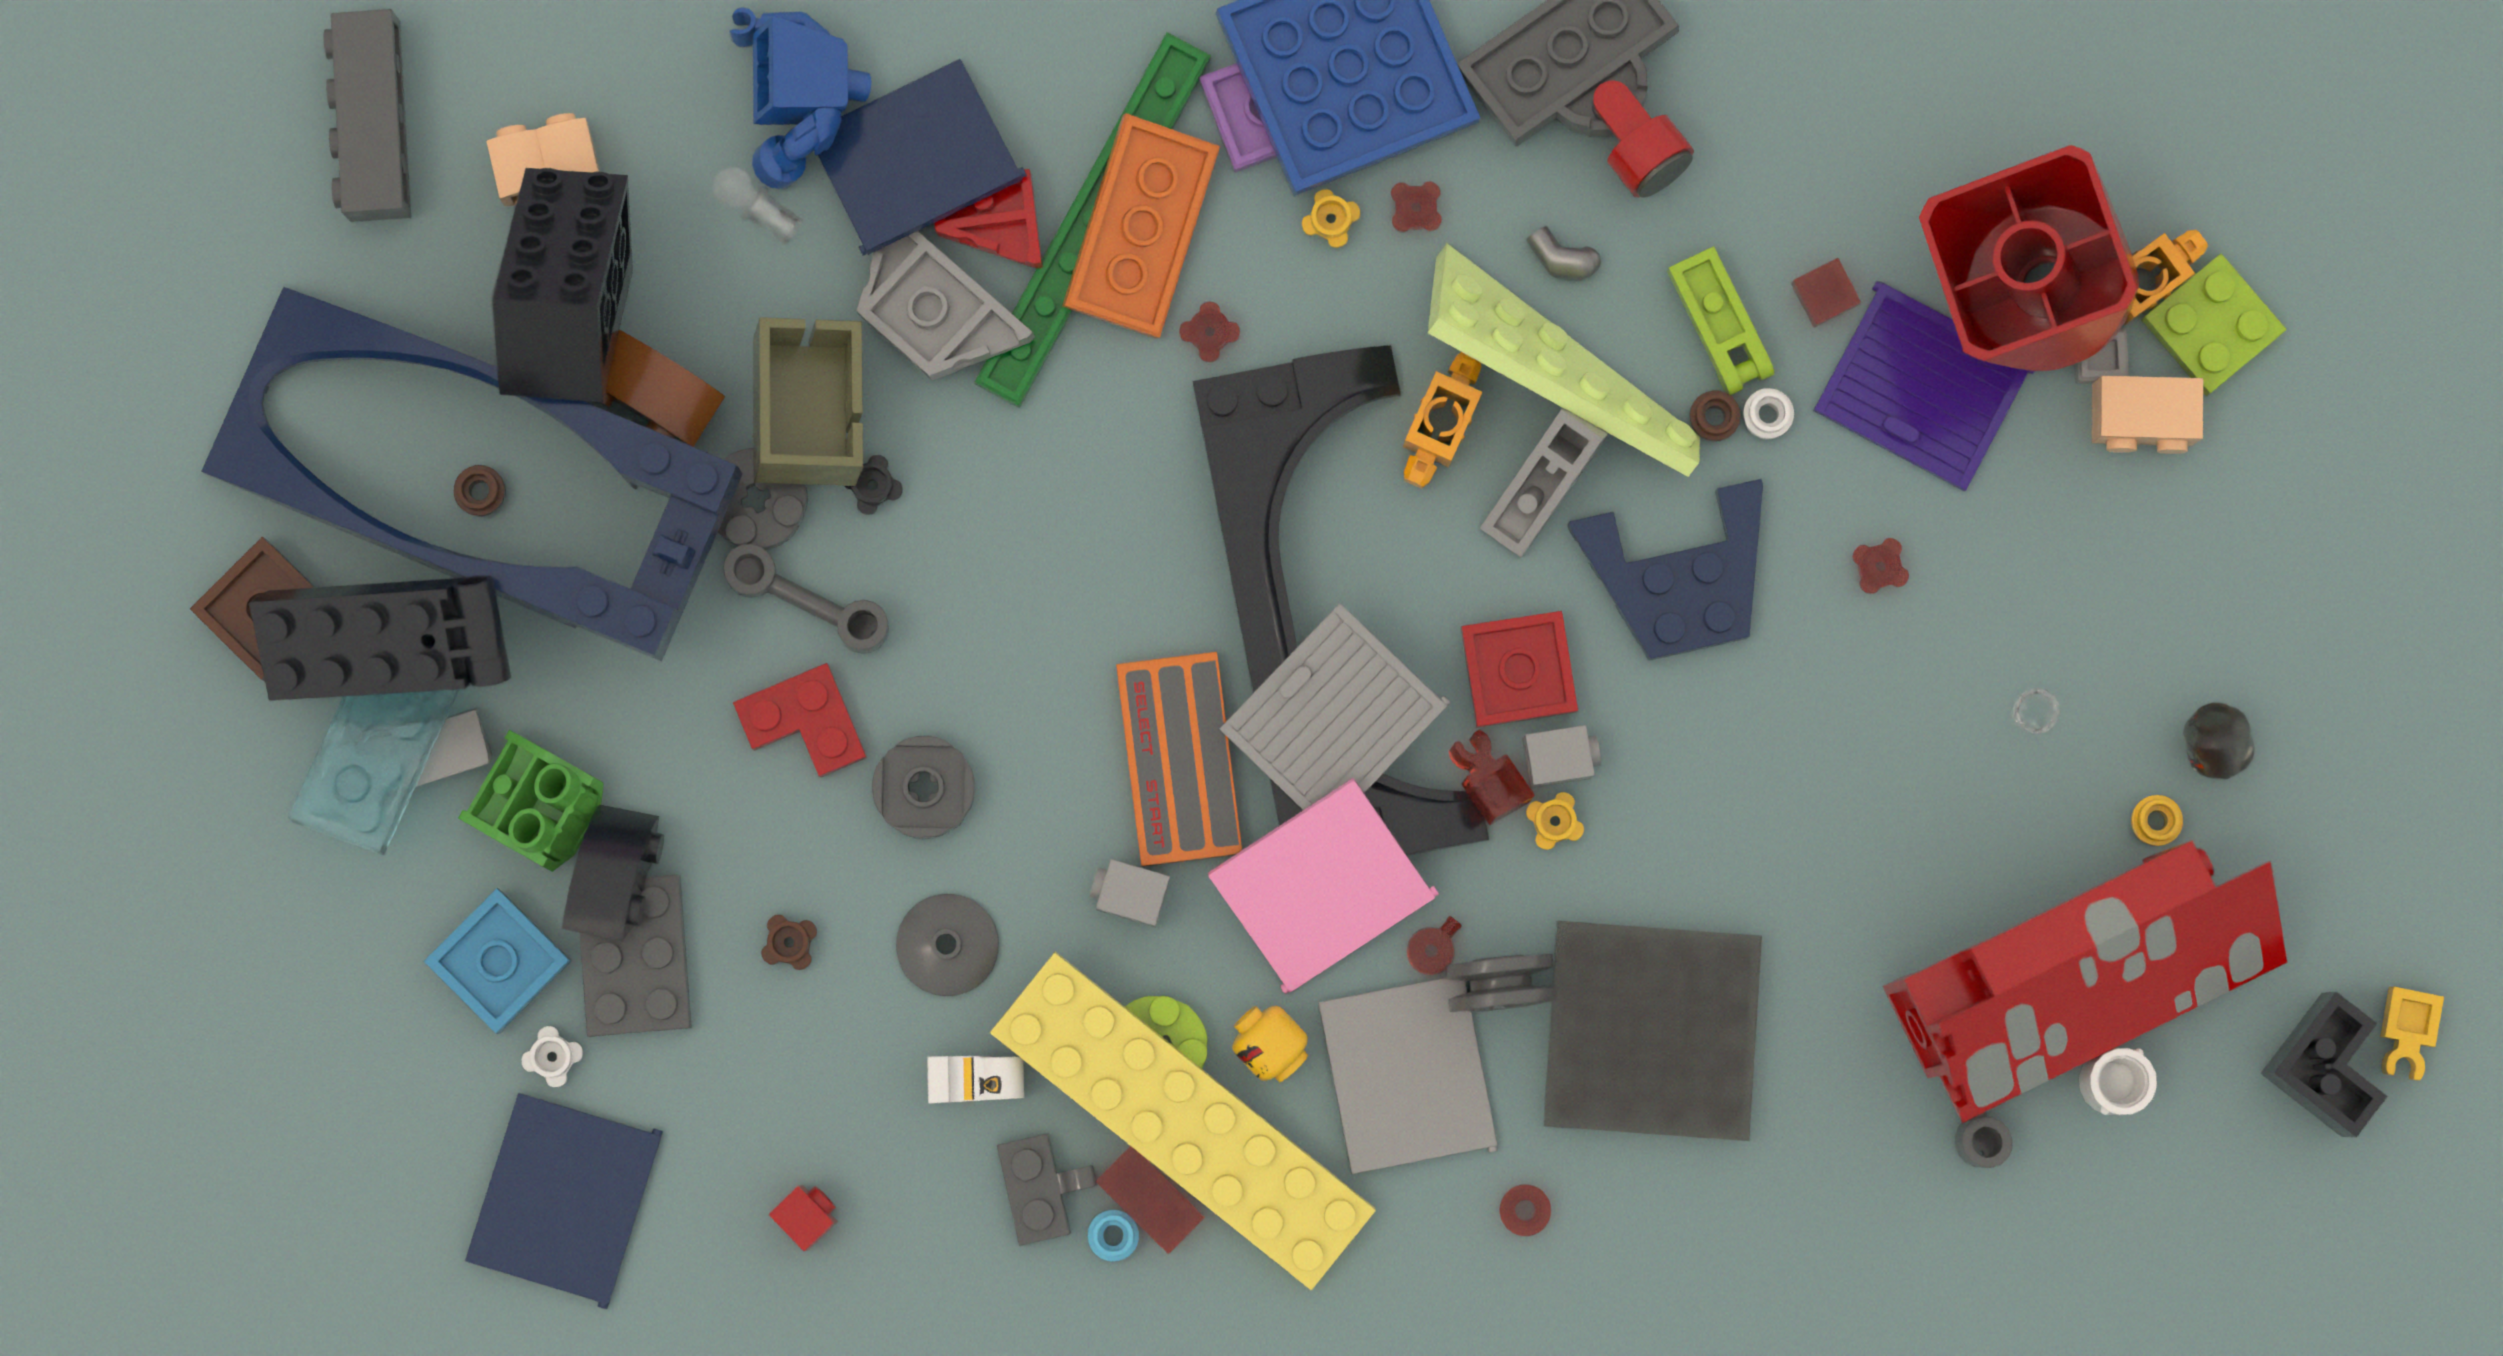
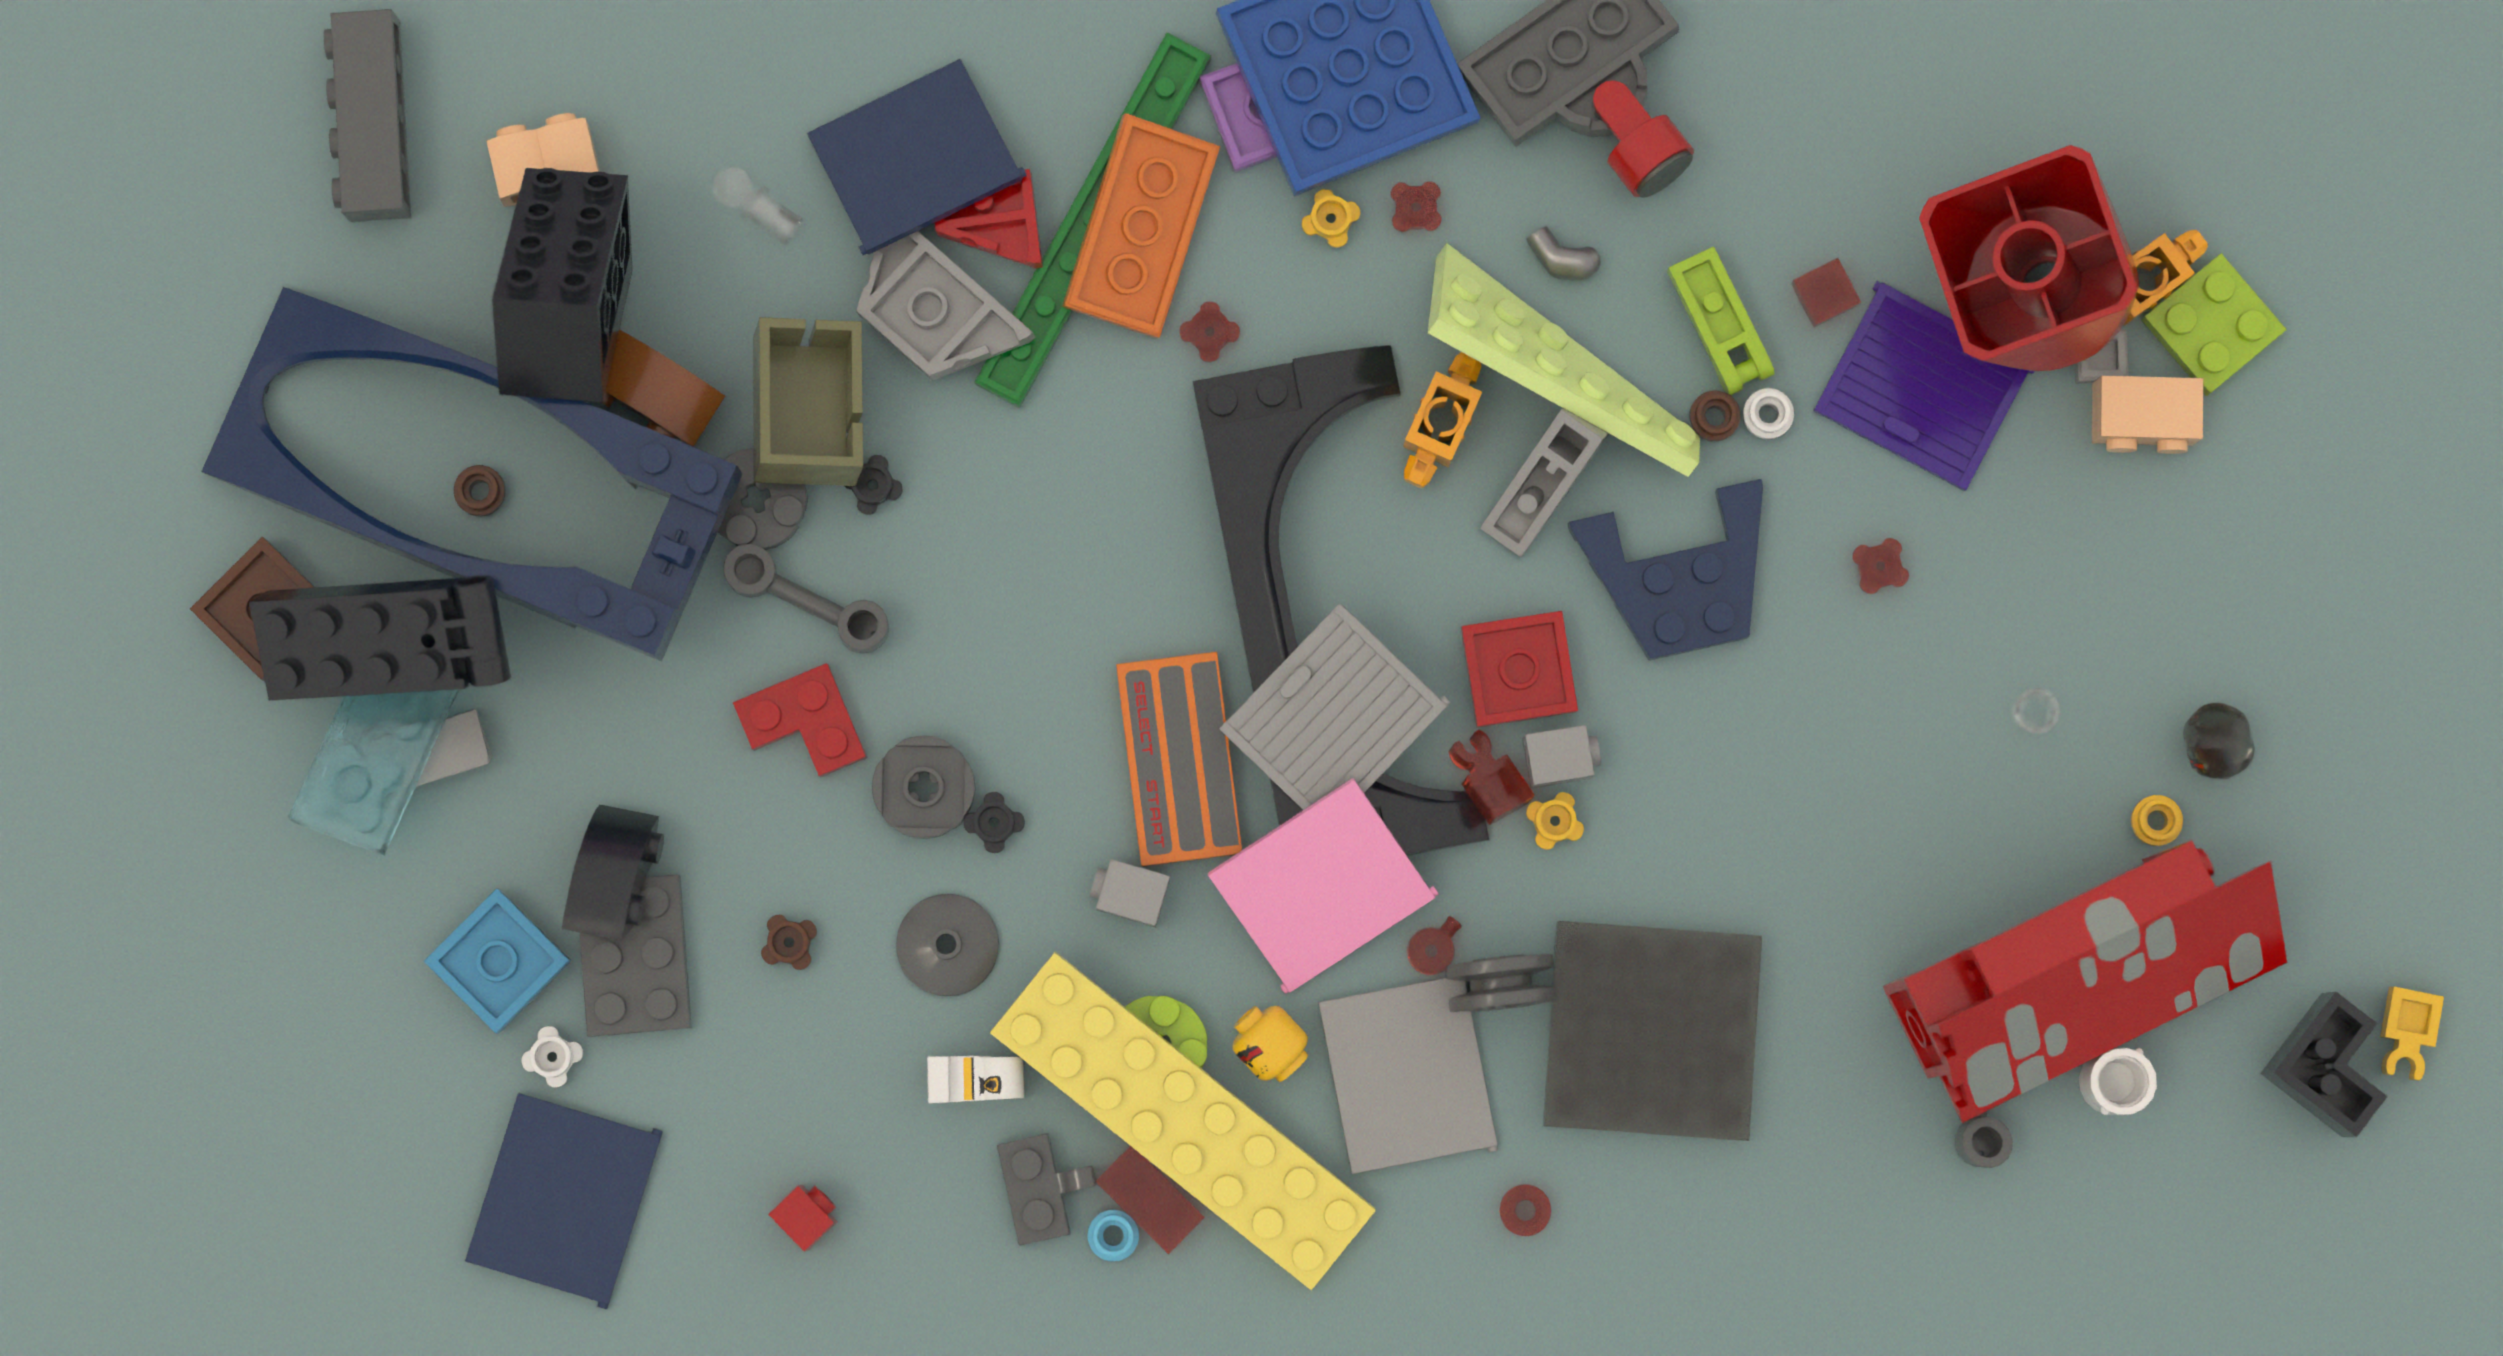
(535, 803): bright green slope -> none
(796, 81): blue torso -> none
(994, 807): none -> black plate

